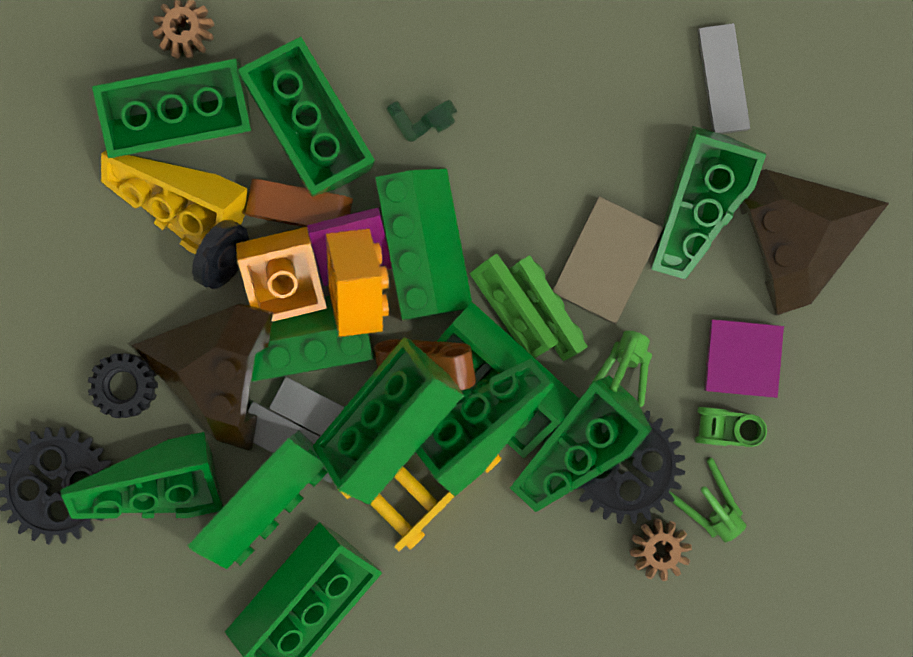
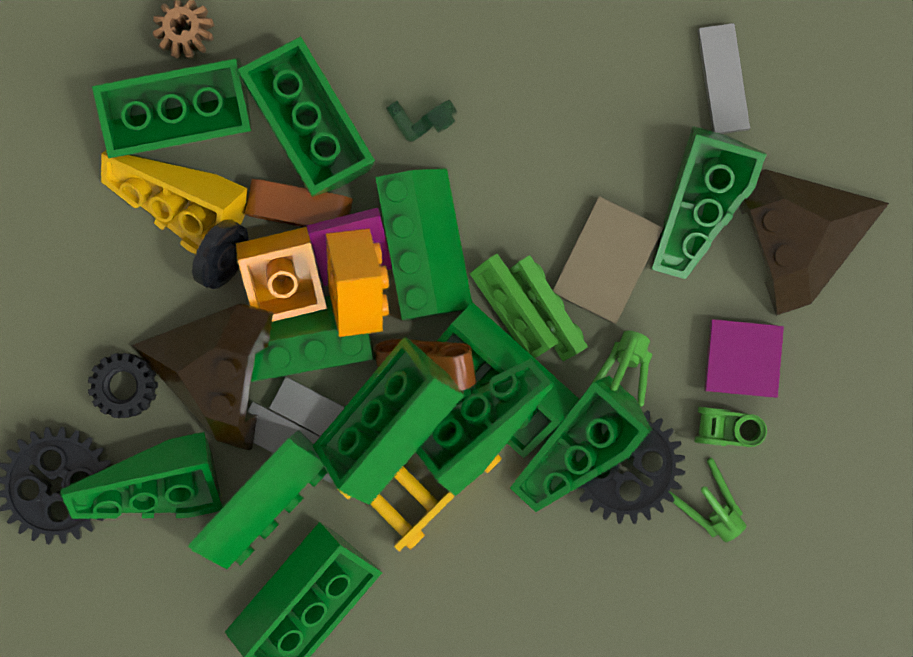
(673, 549): medium nougat gear -> none

